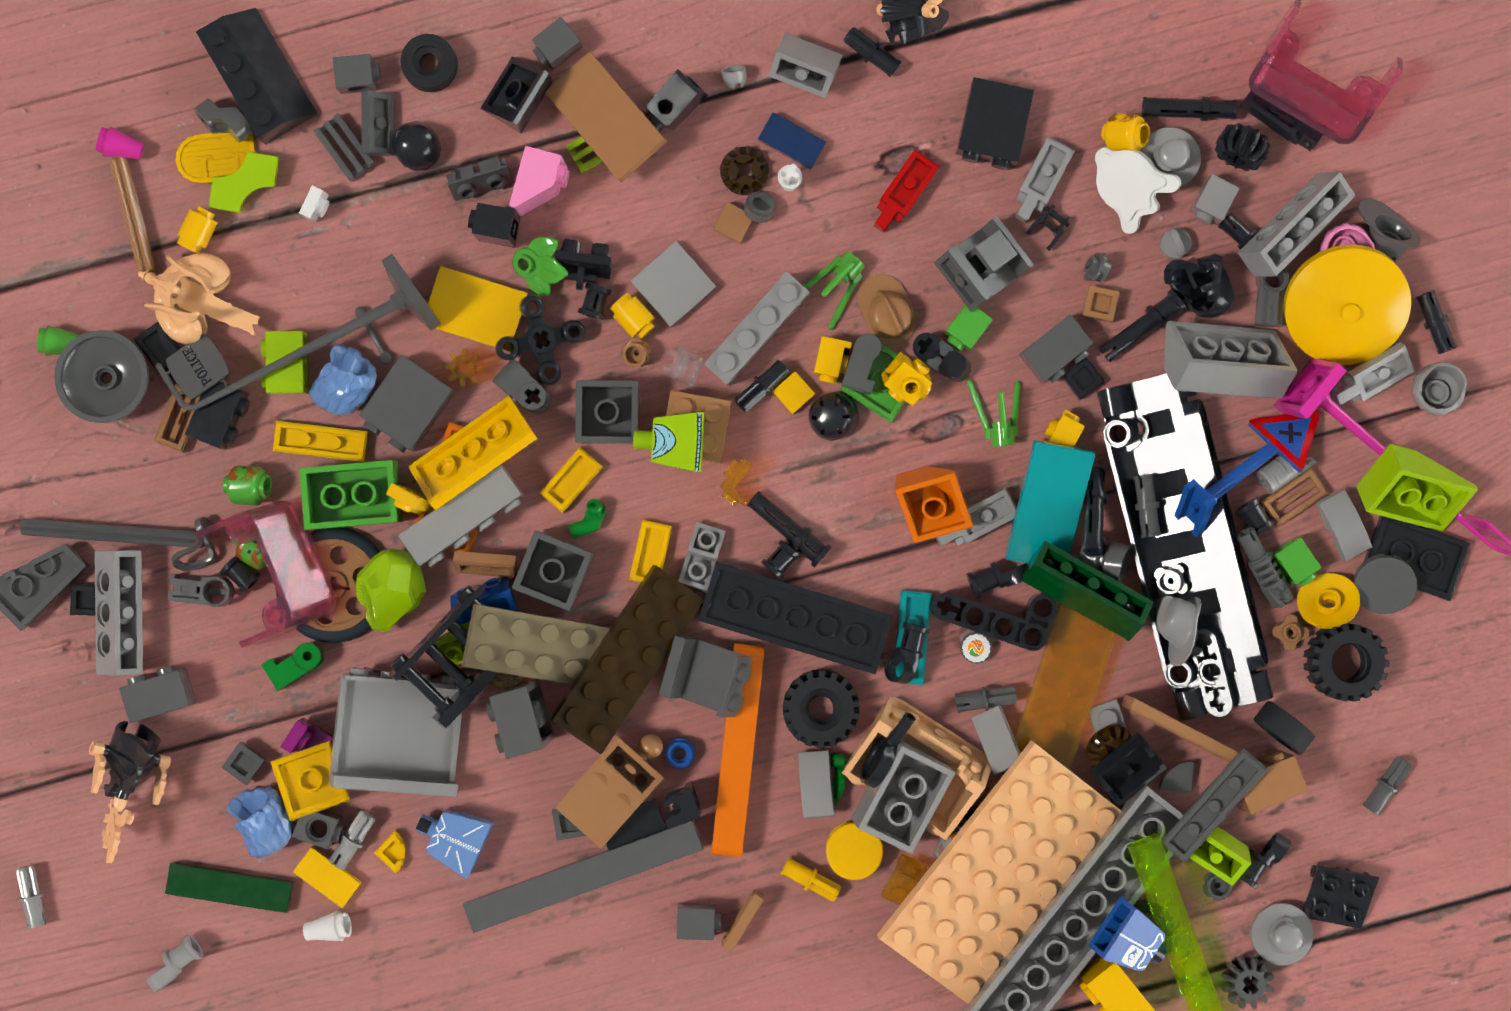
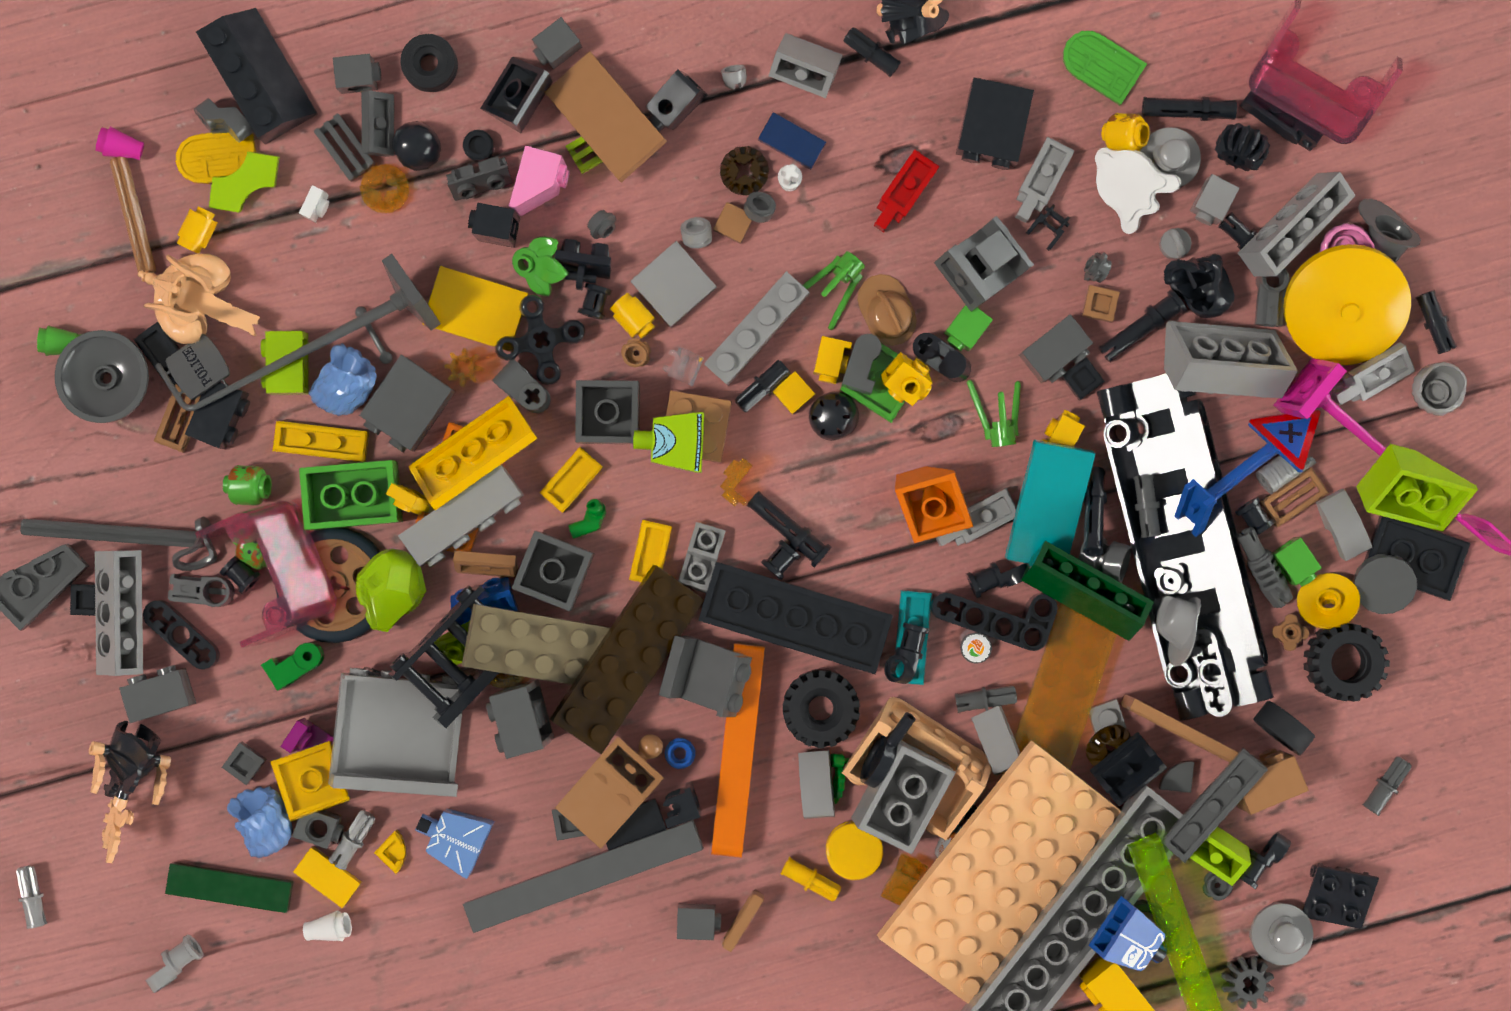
(191, 656): none -> black beam
(394, 199): none -> clear yellow gear
(478, 145): none -> black tile
(601, 224): none -> dark grey plate
(696, 232): none -> light grey tile
(1102, 64): none -> bright green window

